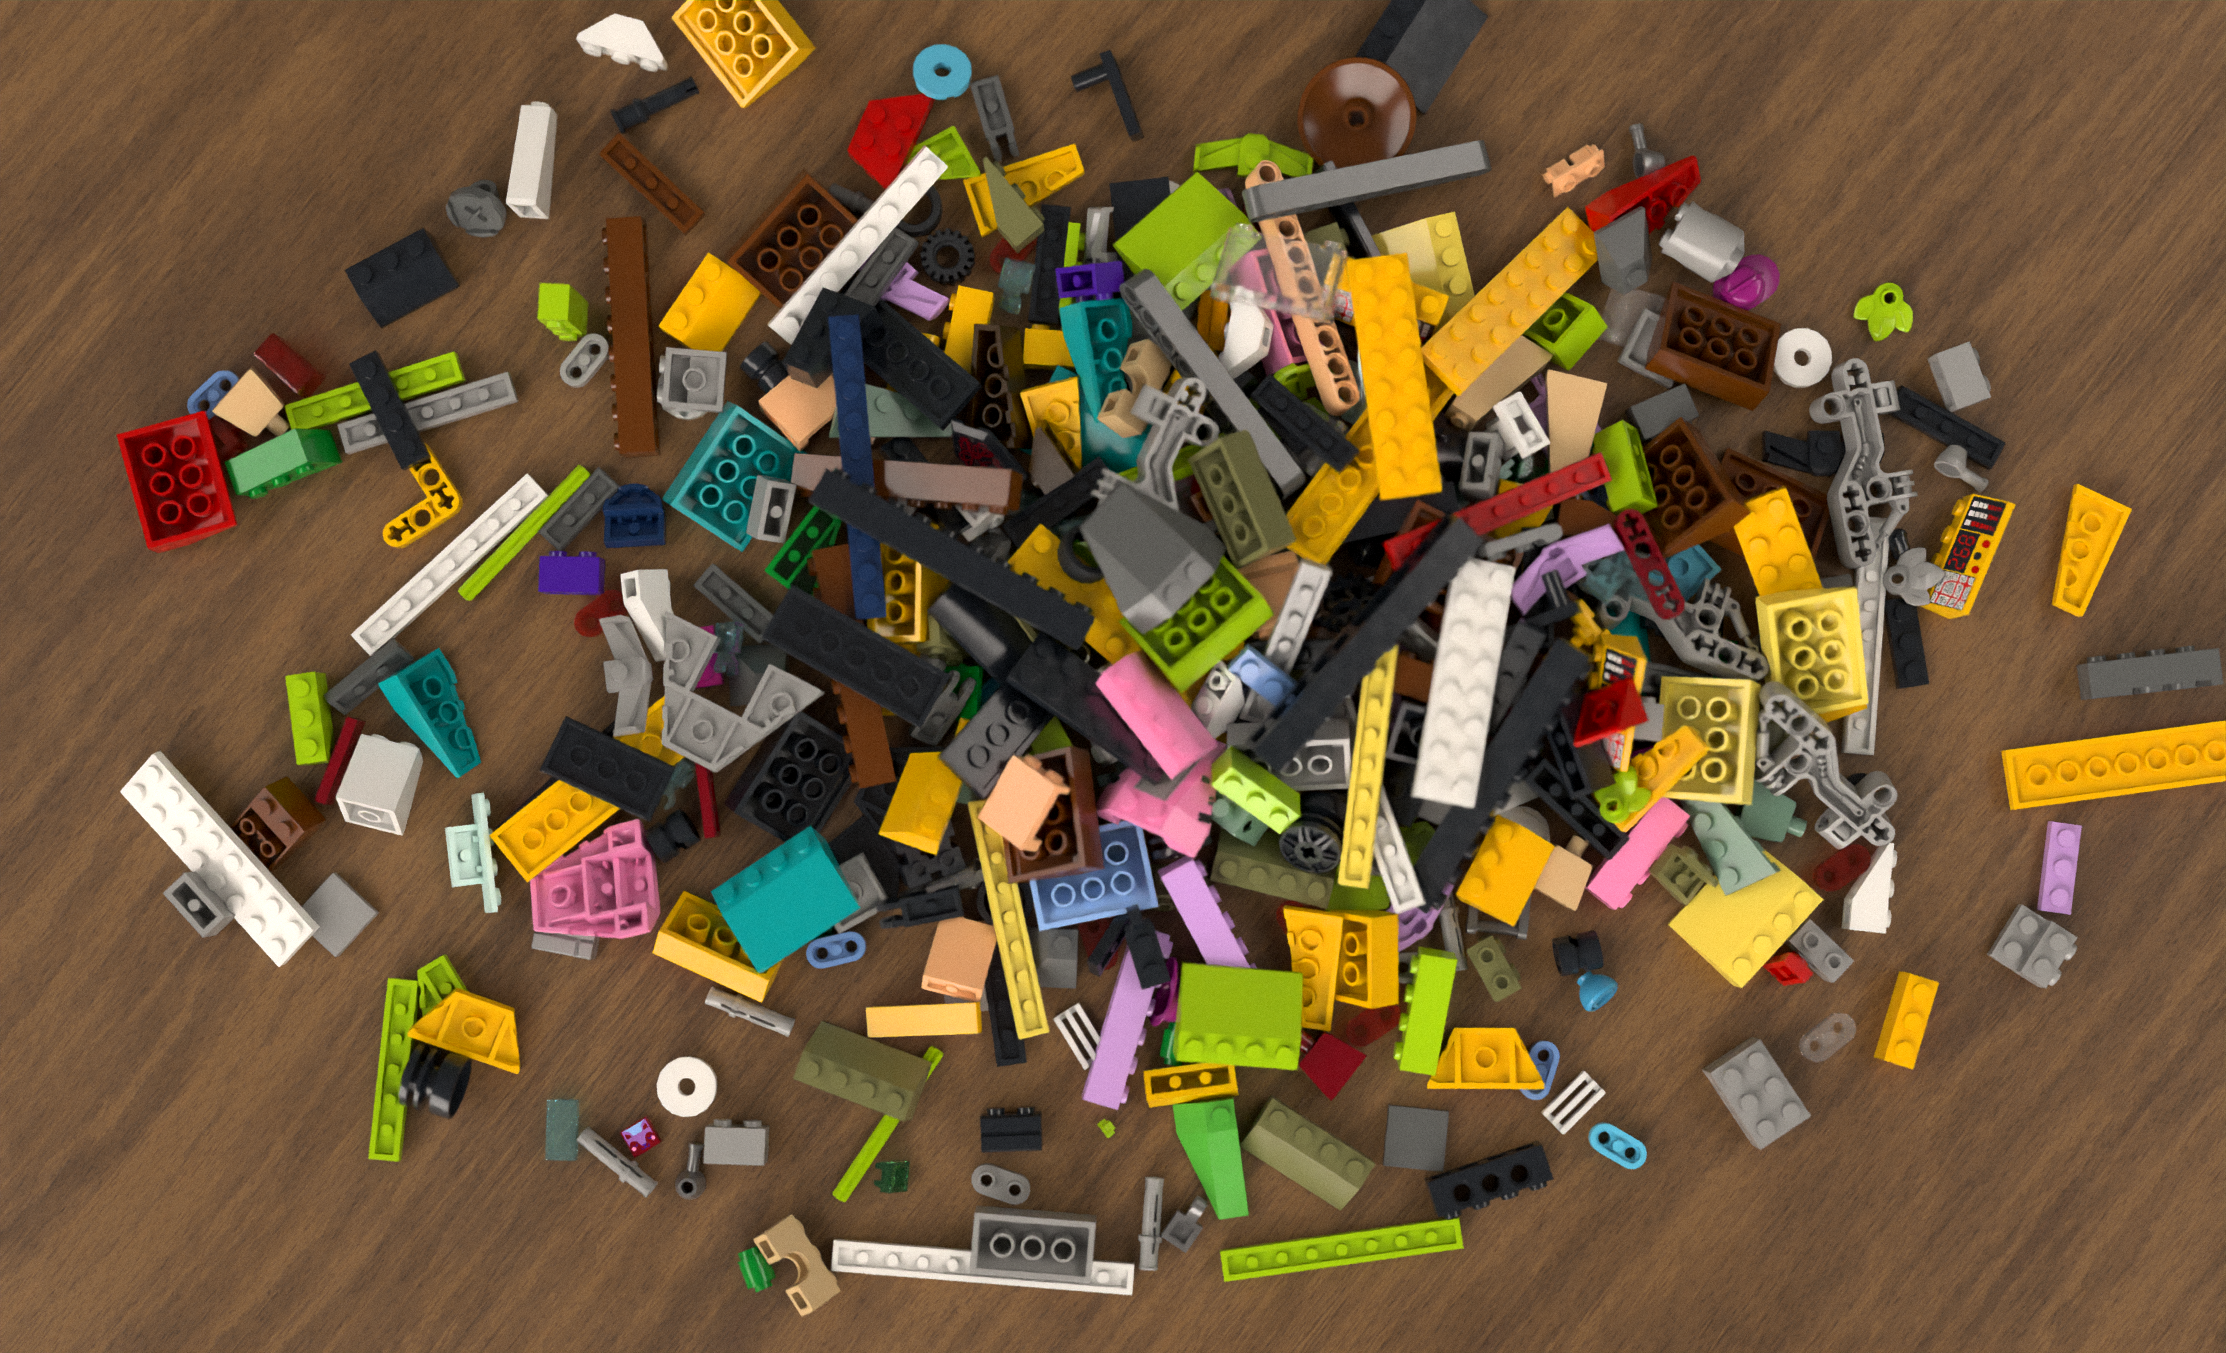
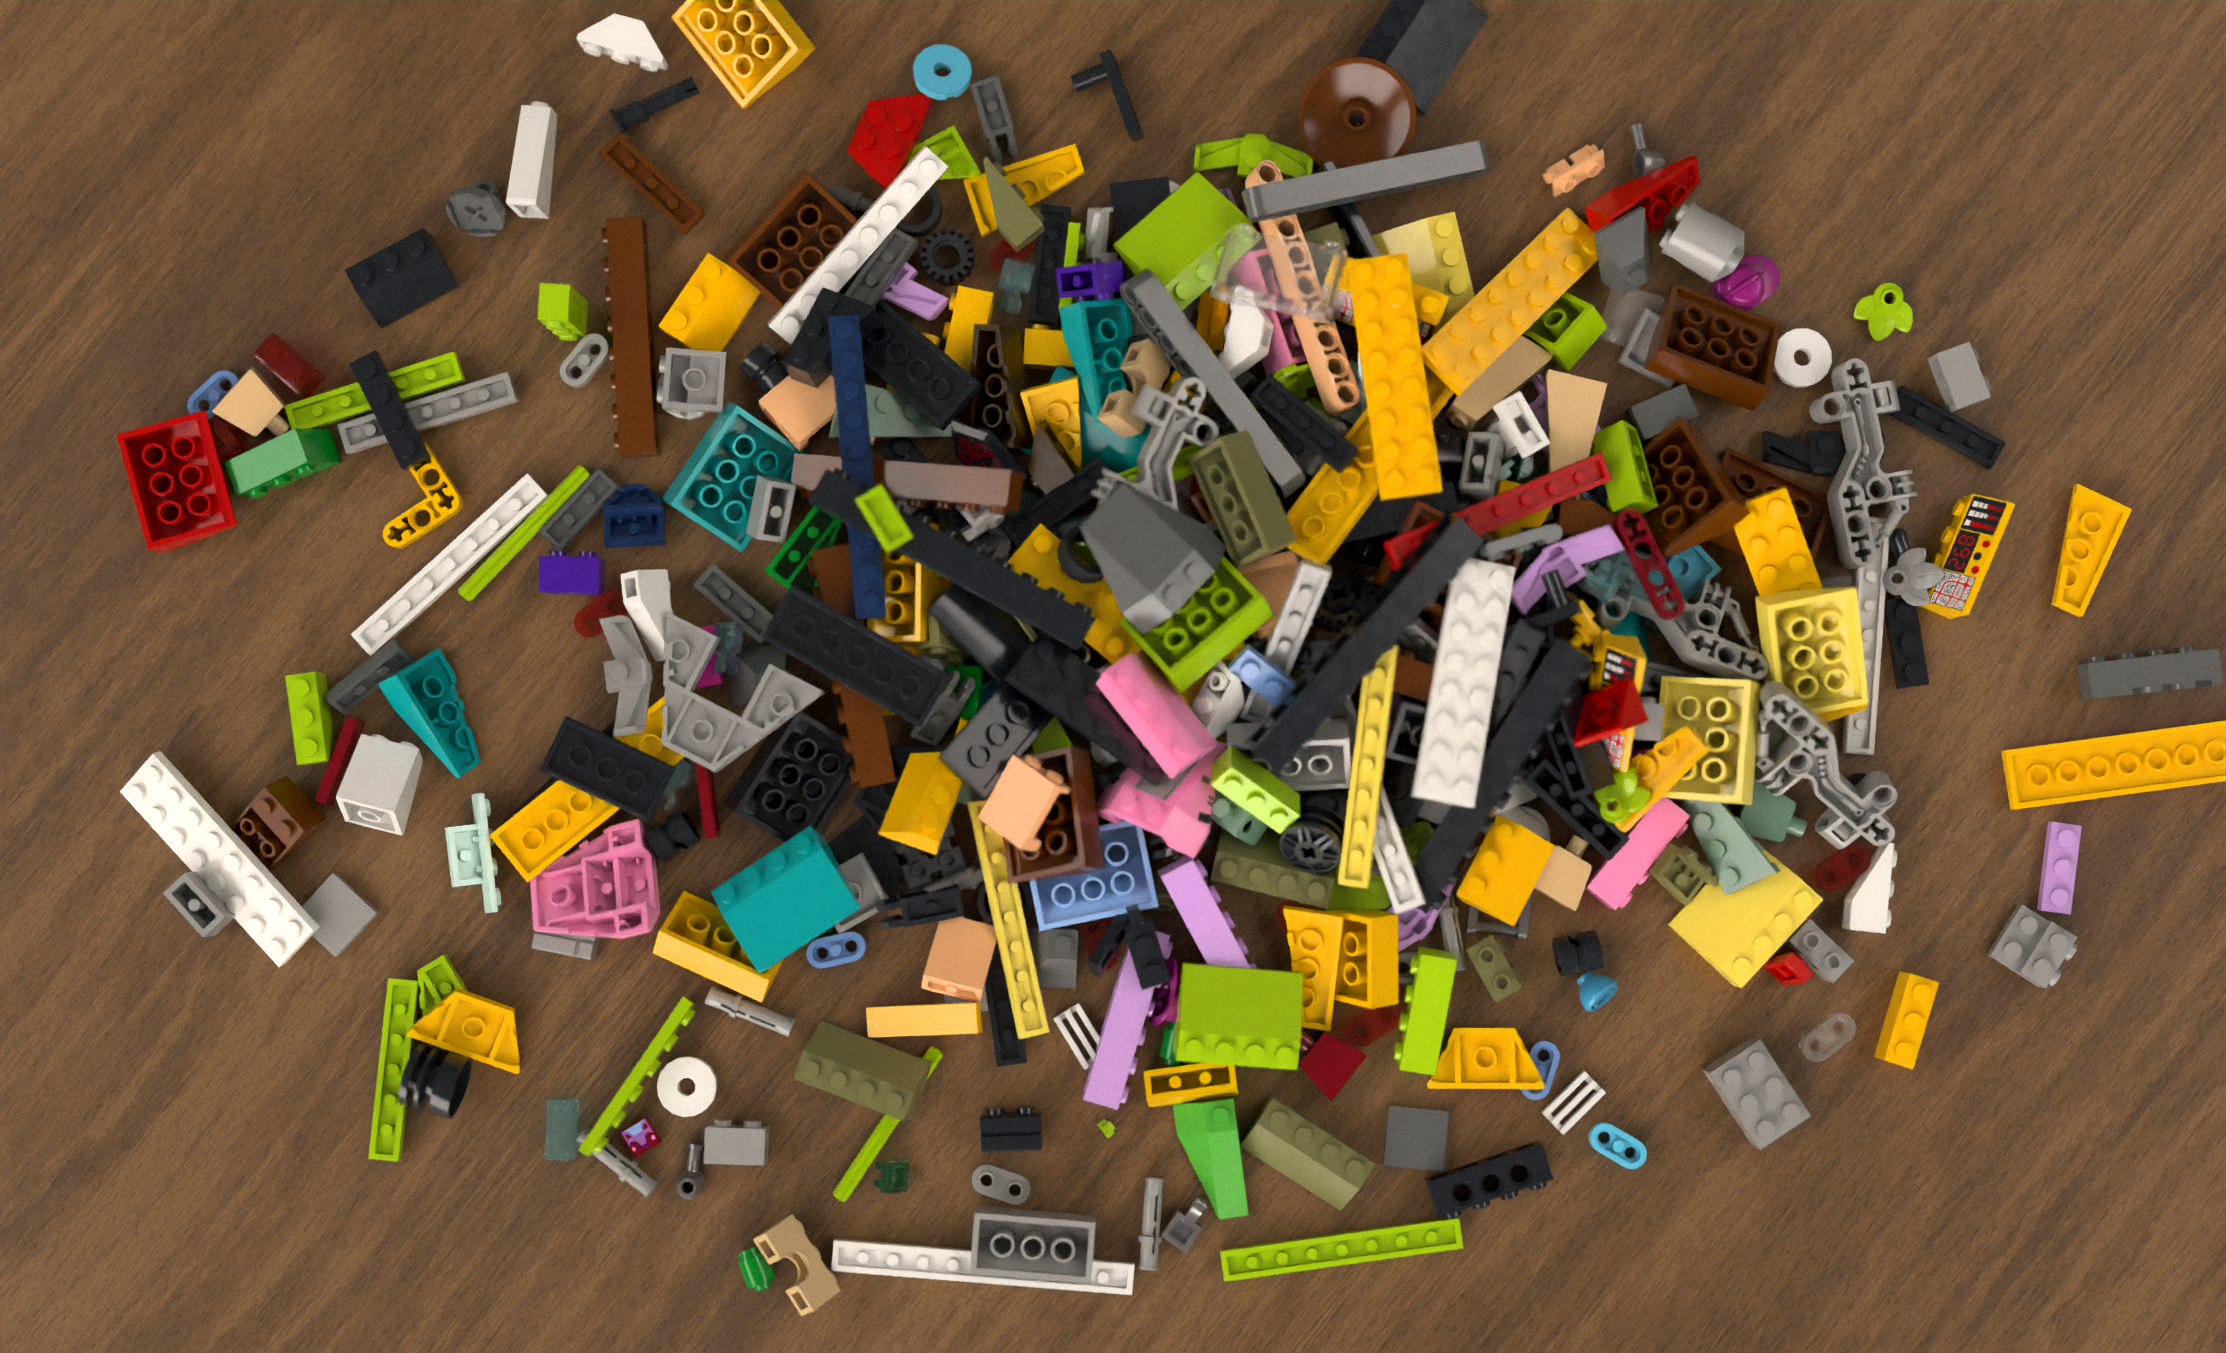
(631, 1087): none -> lime plate
(884, 518): none -> lime plate
(1953, 464): light grey bar -> none

